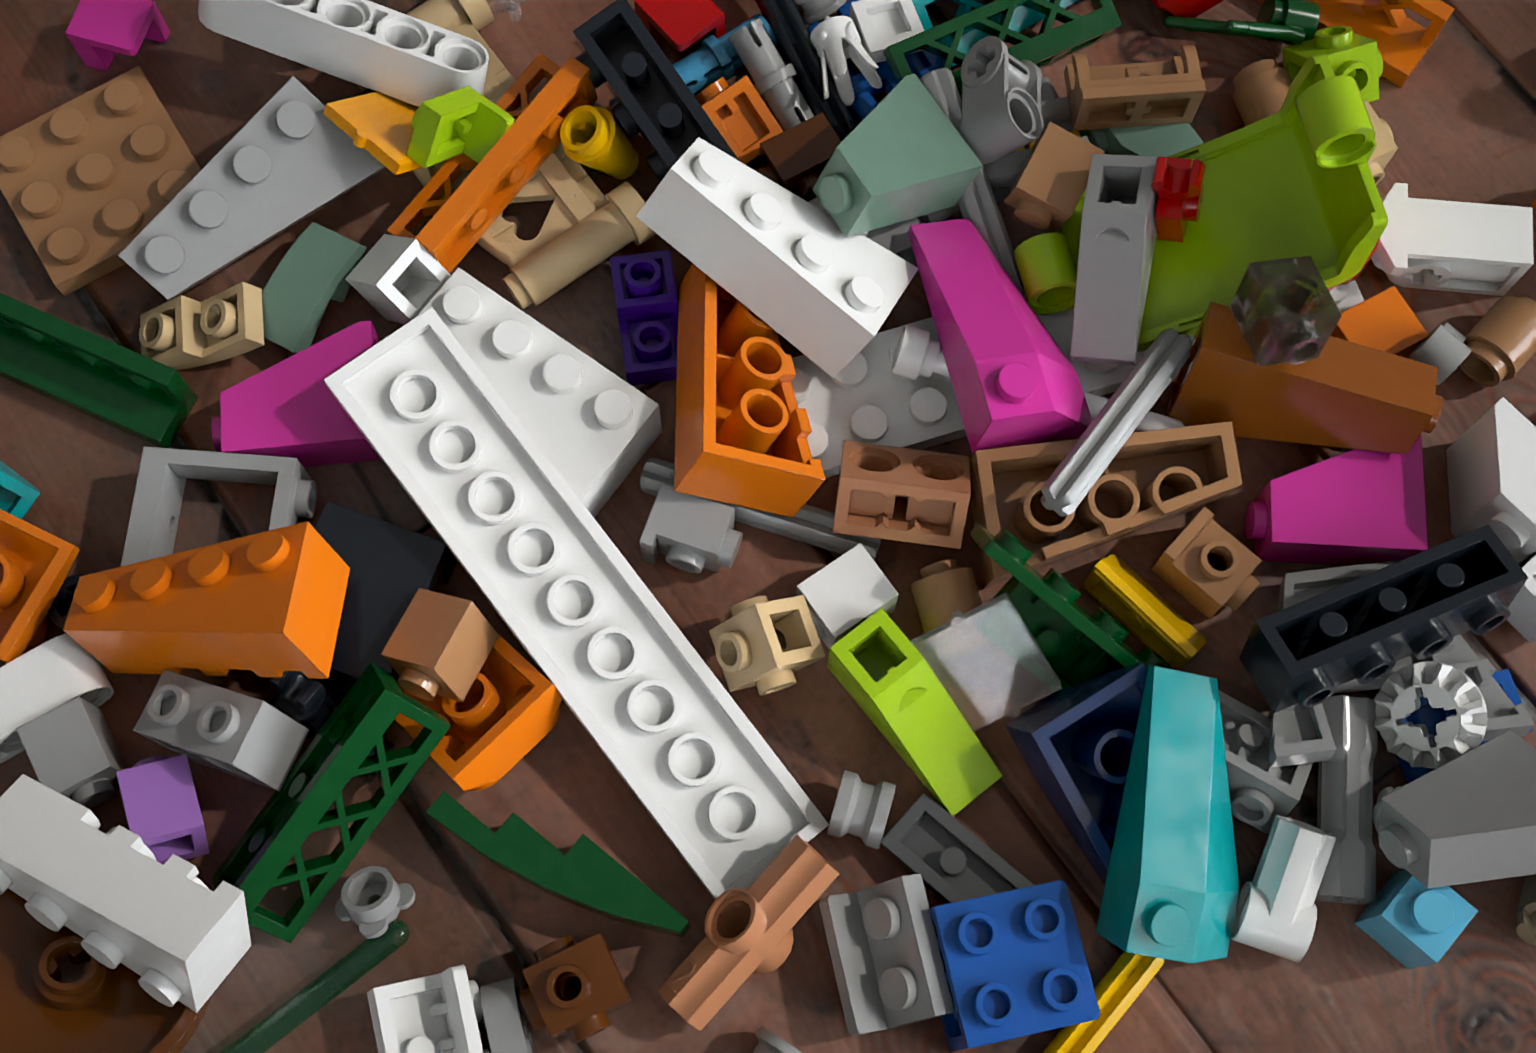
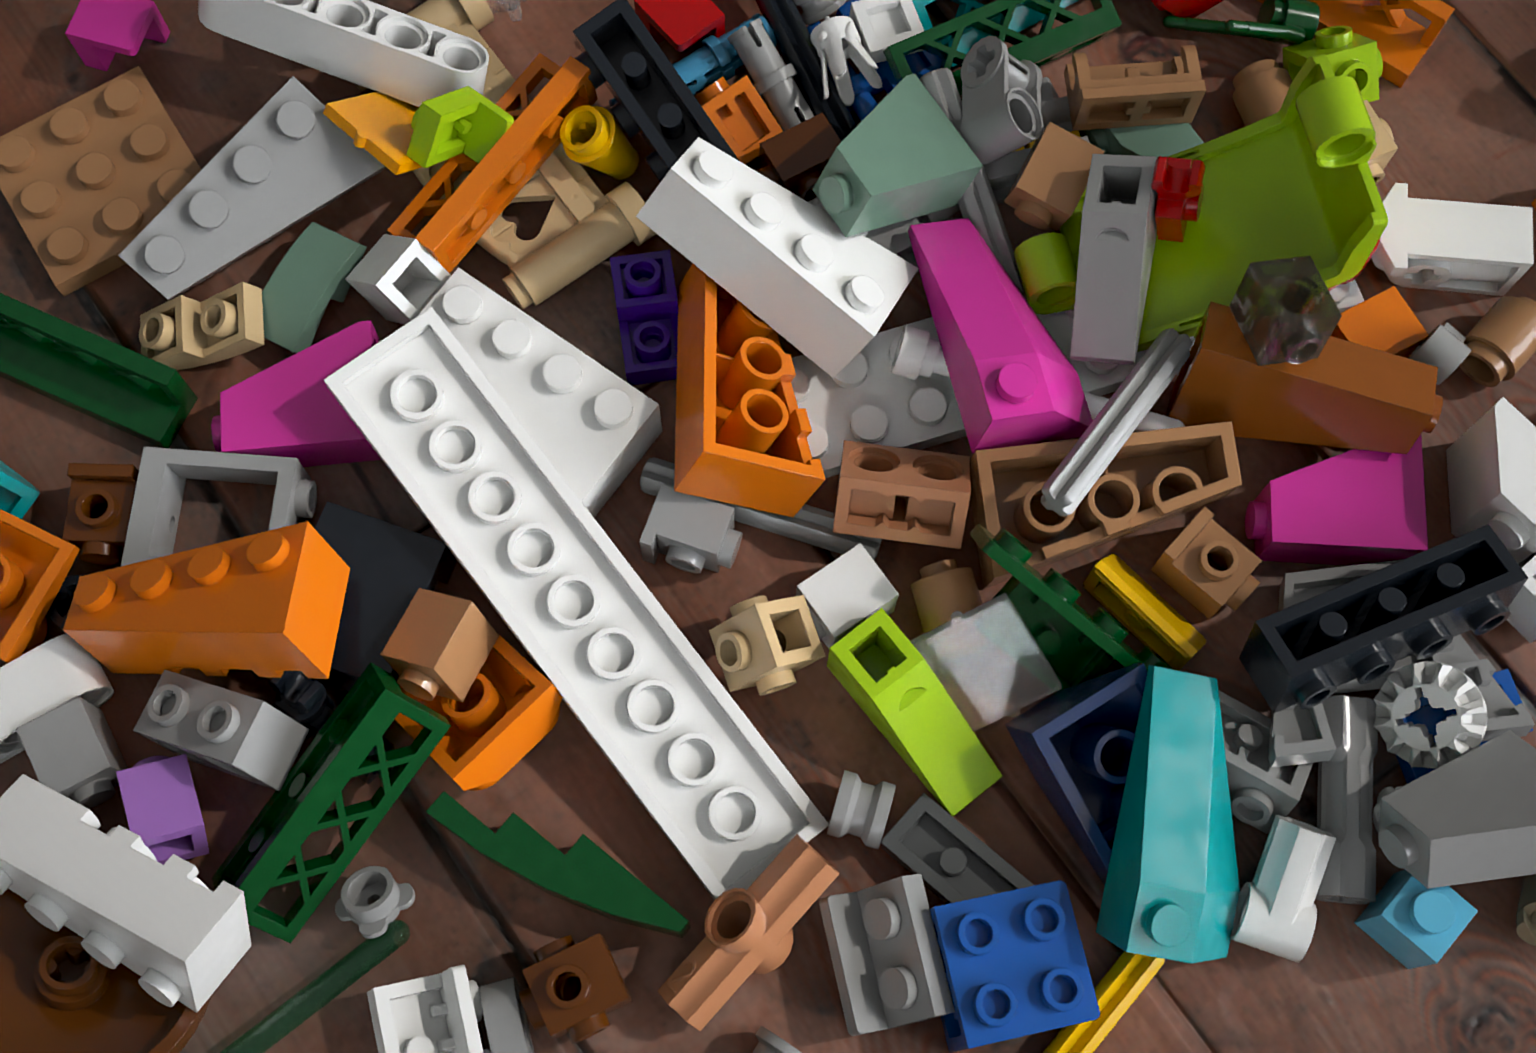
(97, 487): none -> reddish brown brick

